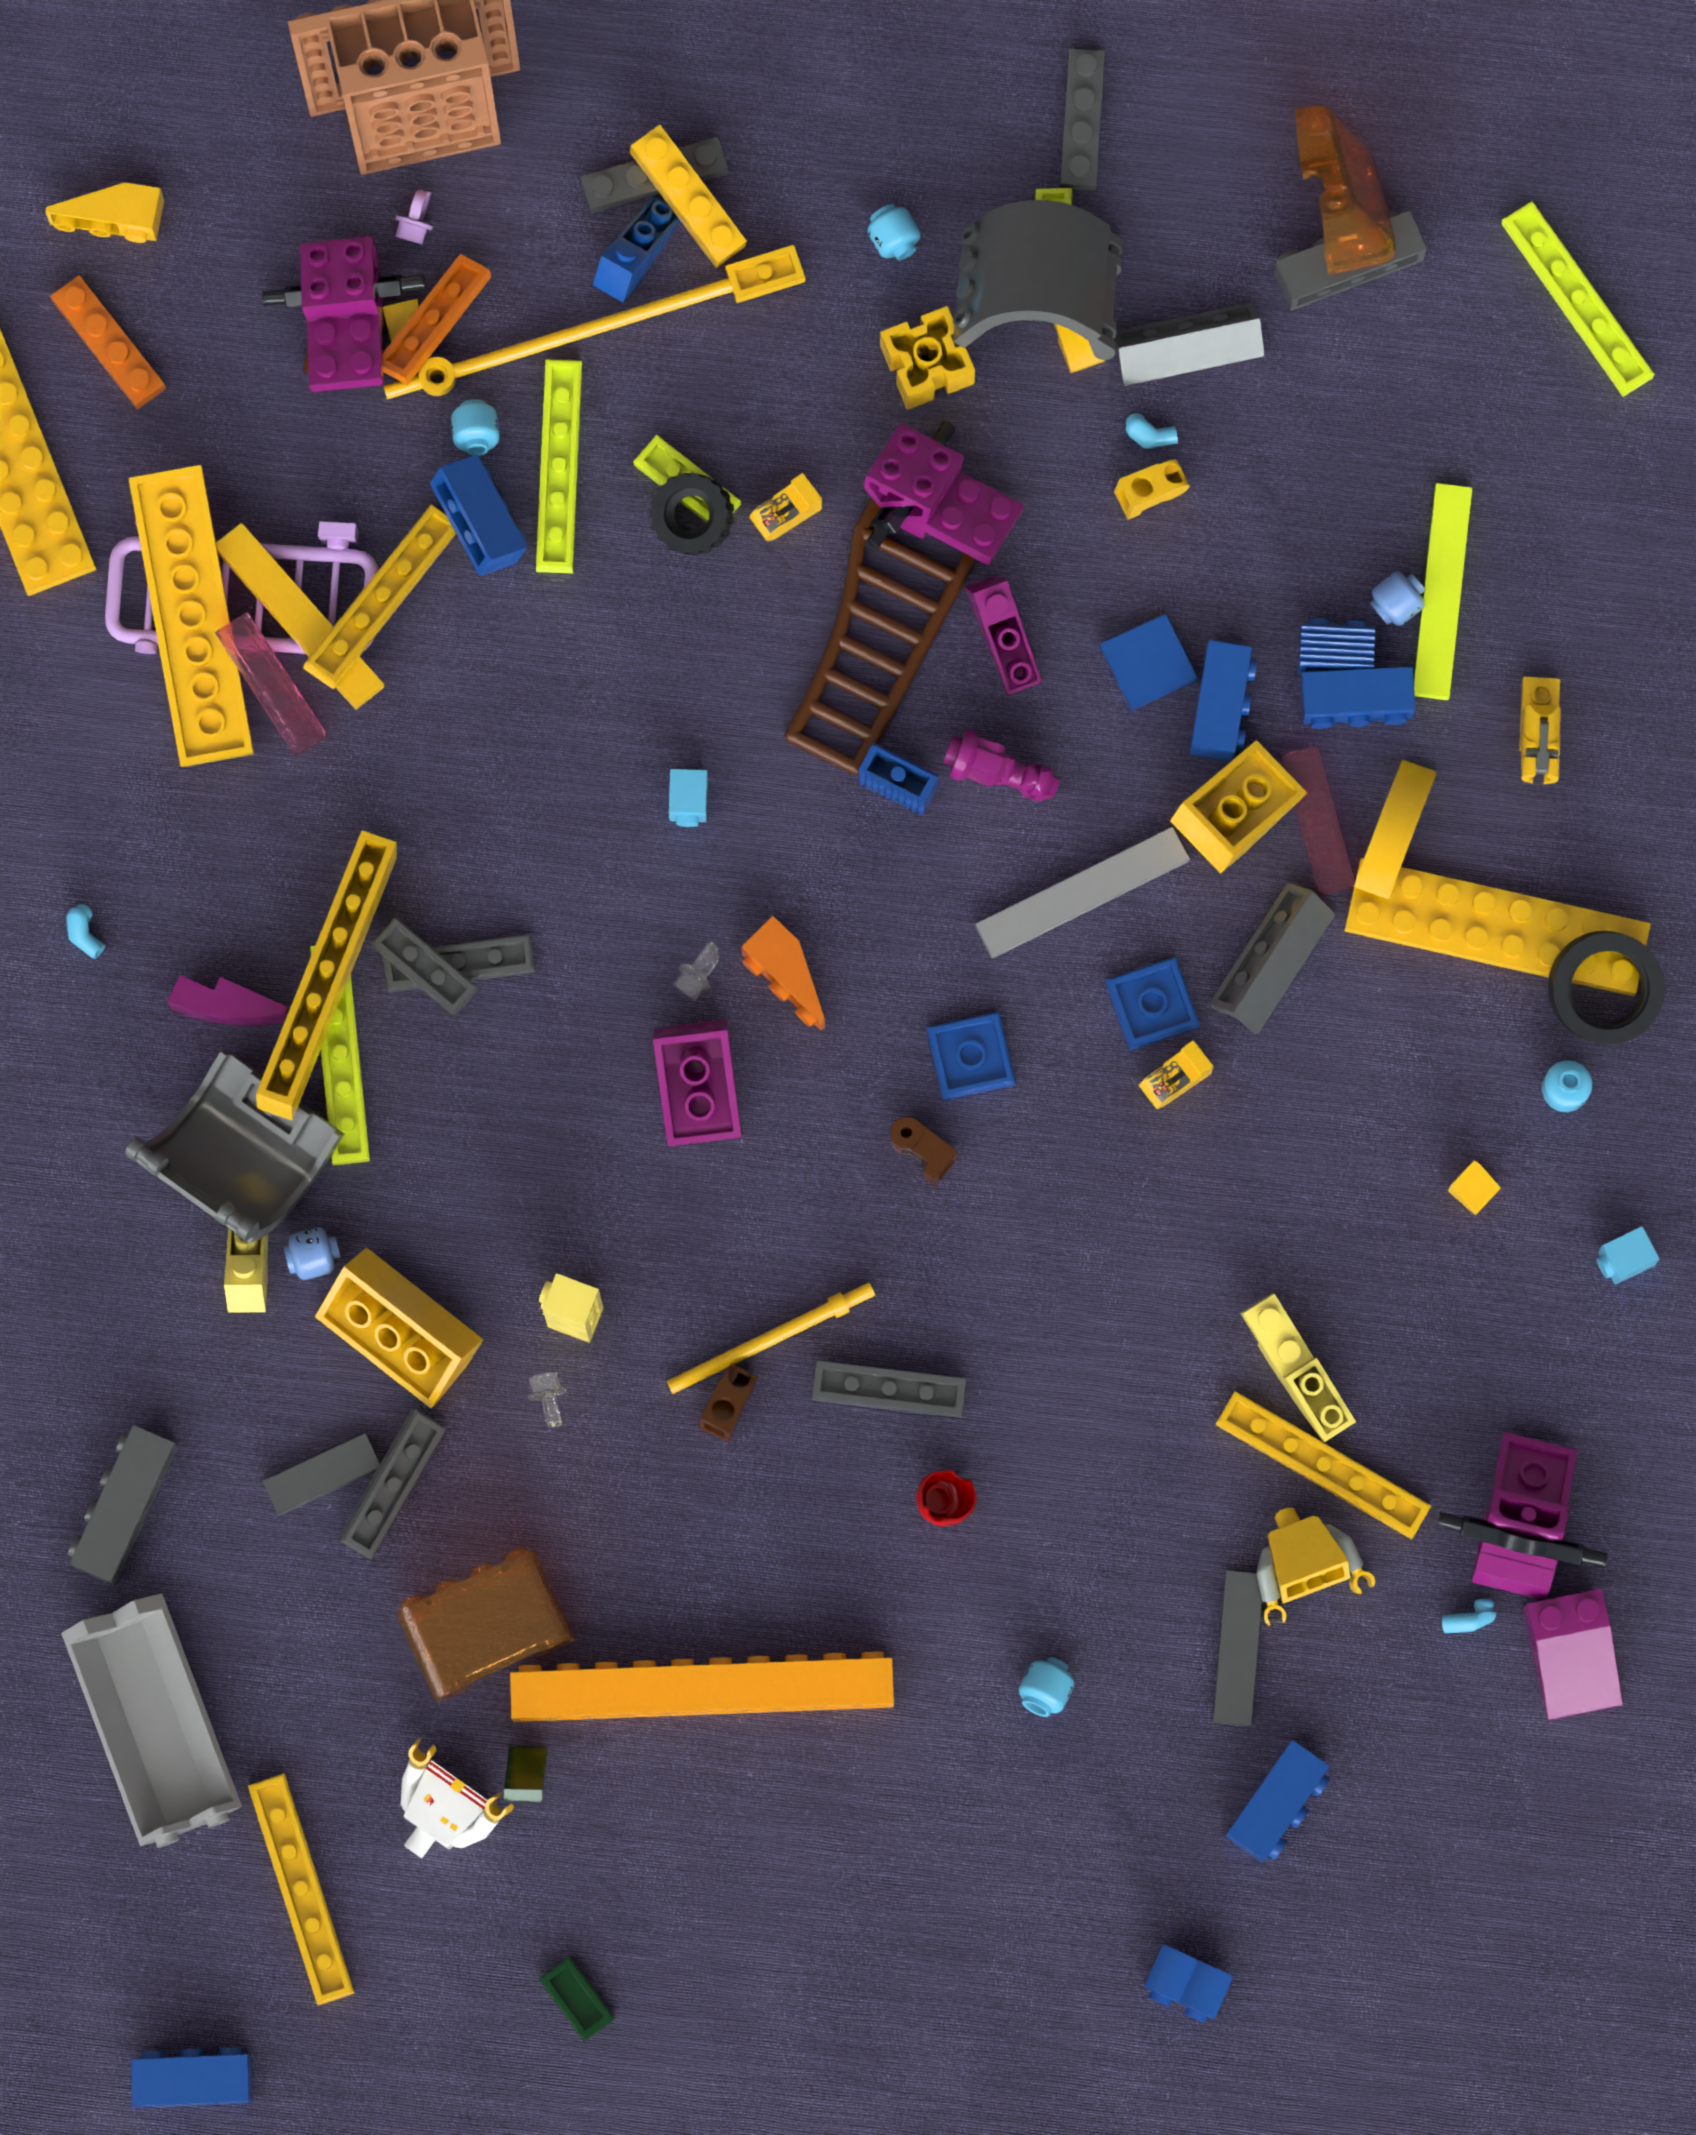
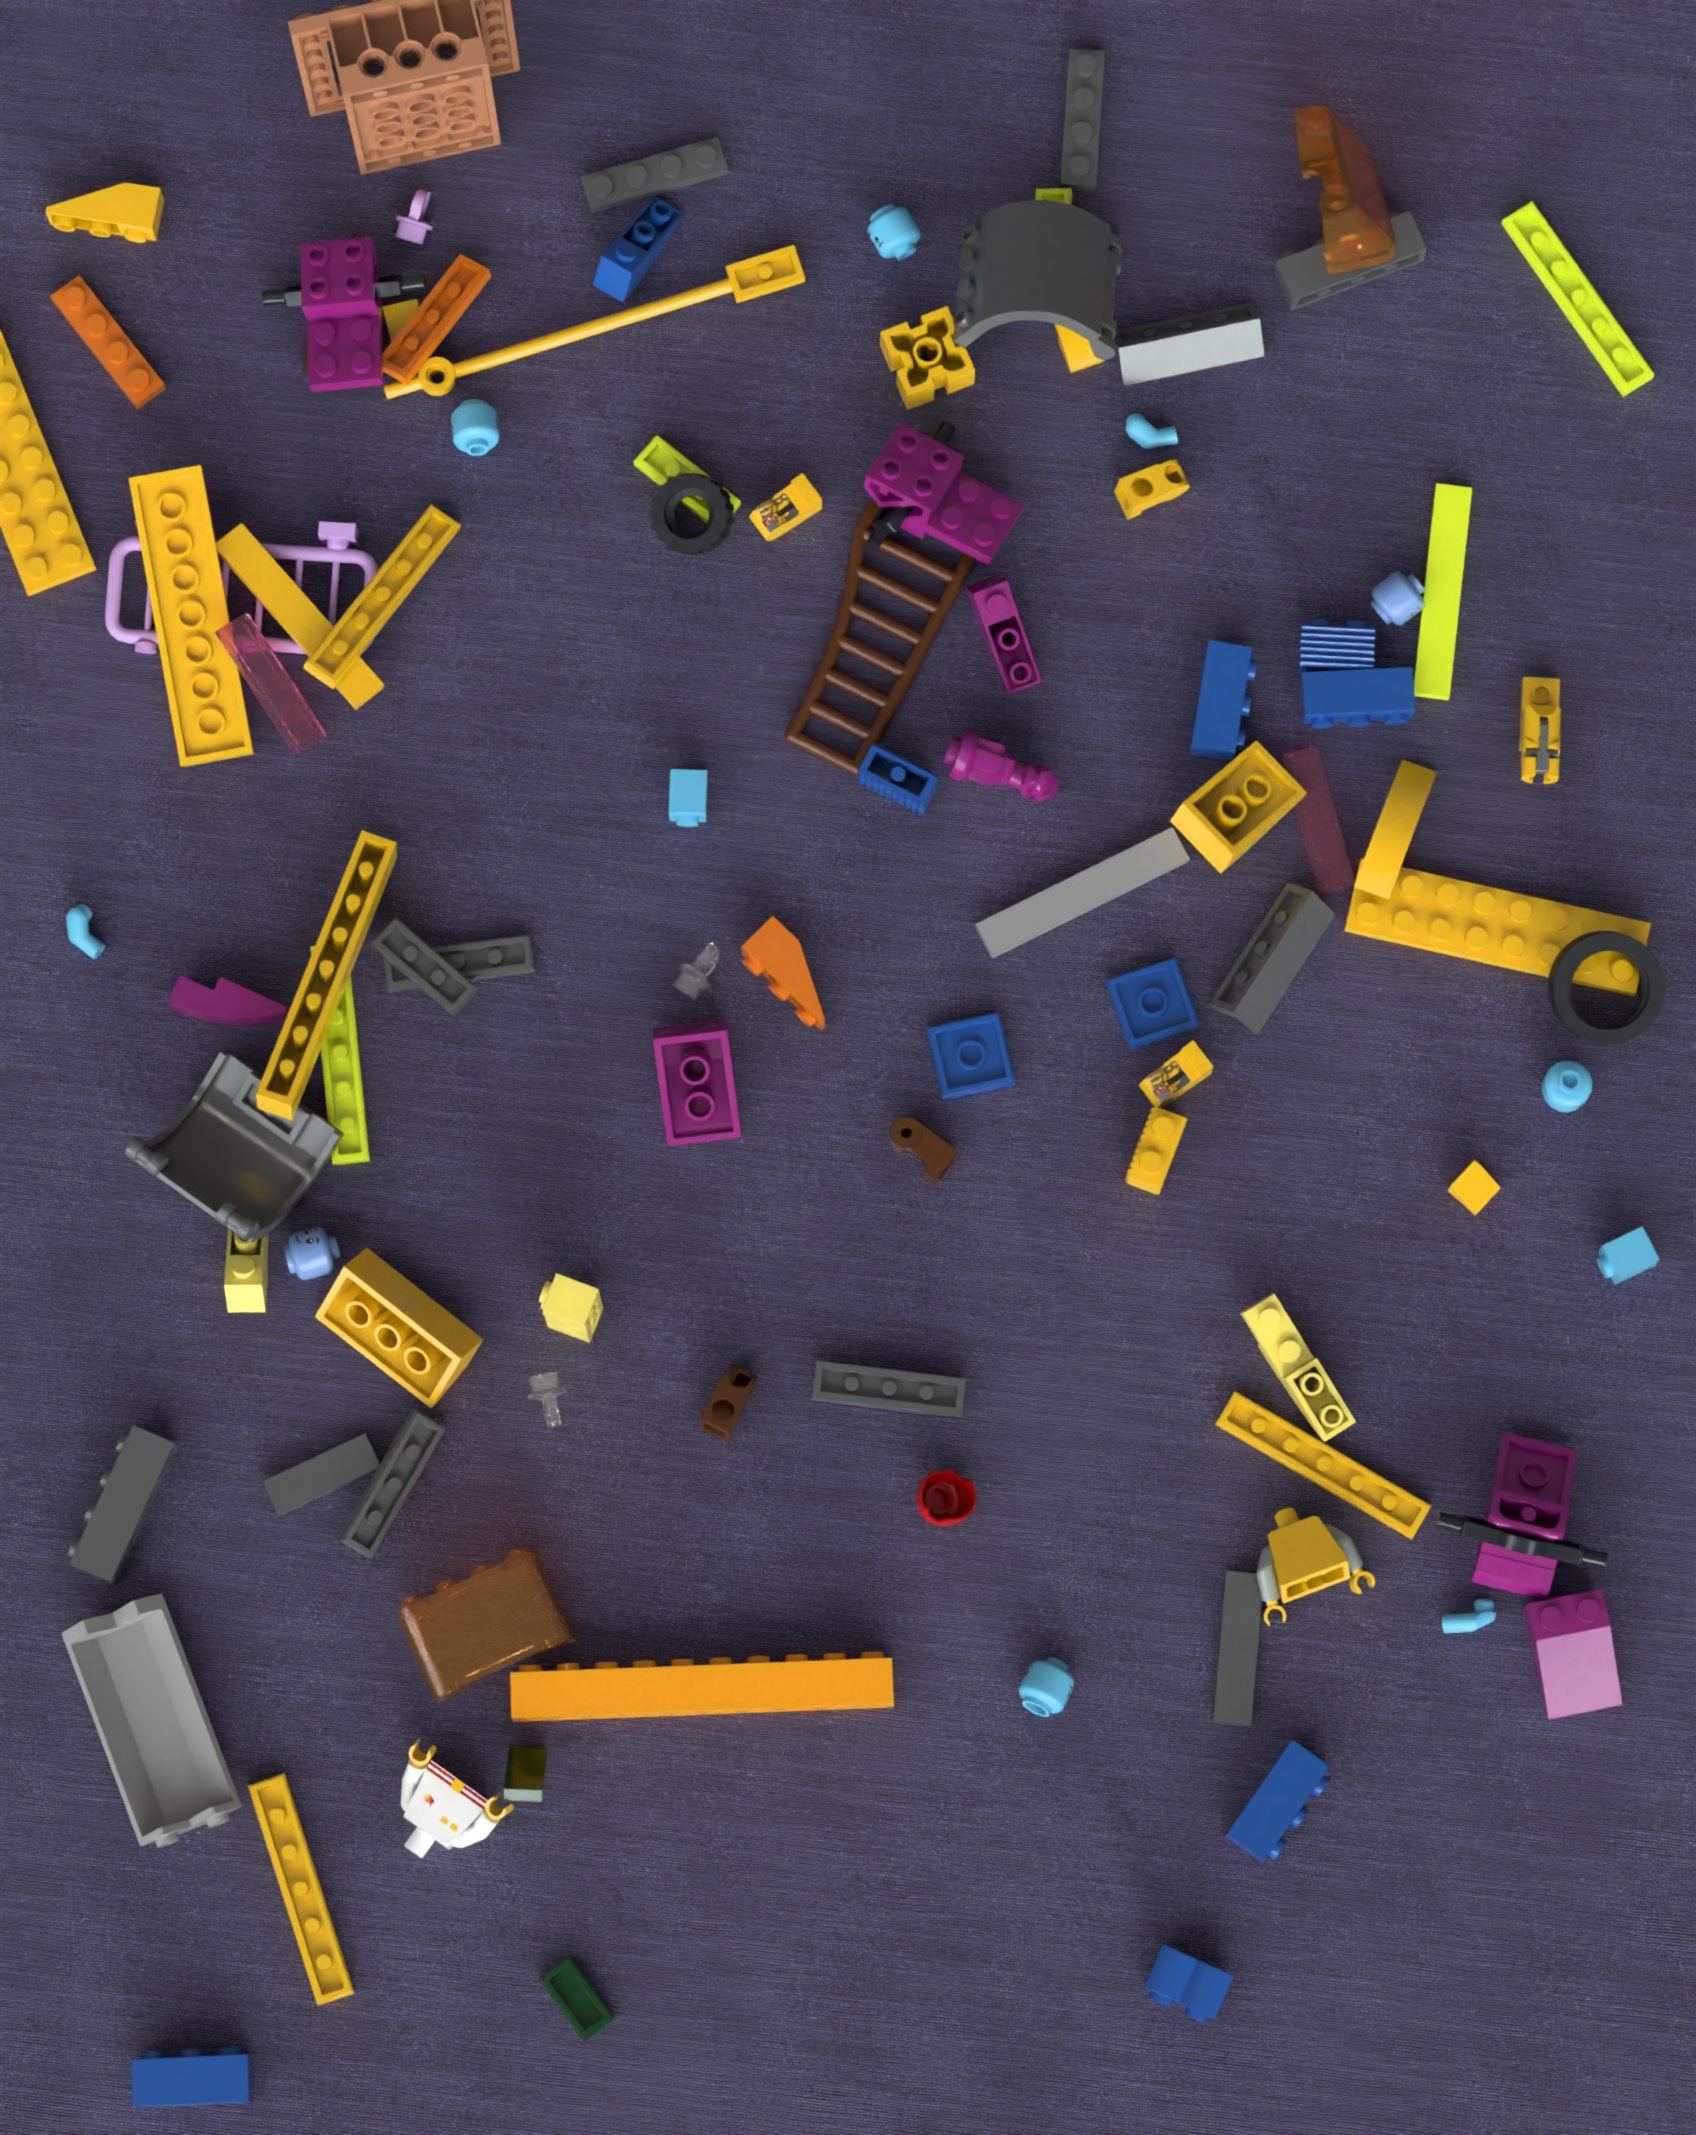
(478, 515): blue brick -> none
(559, 466): neon yellow tile -> none
(688, 196): yellow brick -> none
(836, 1305): yellow bar -> none
(1148, 662): blue tile -> none
(1155, 1150): none -> yellow brick

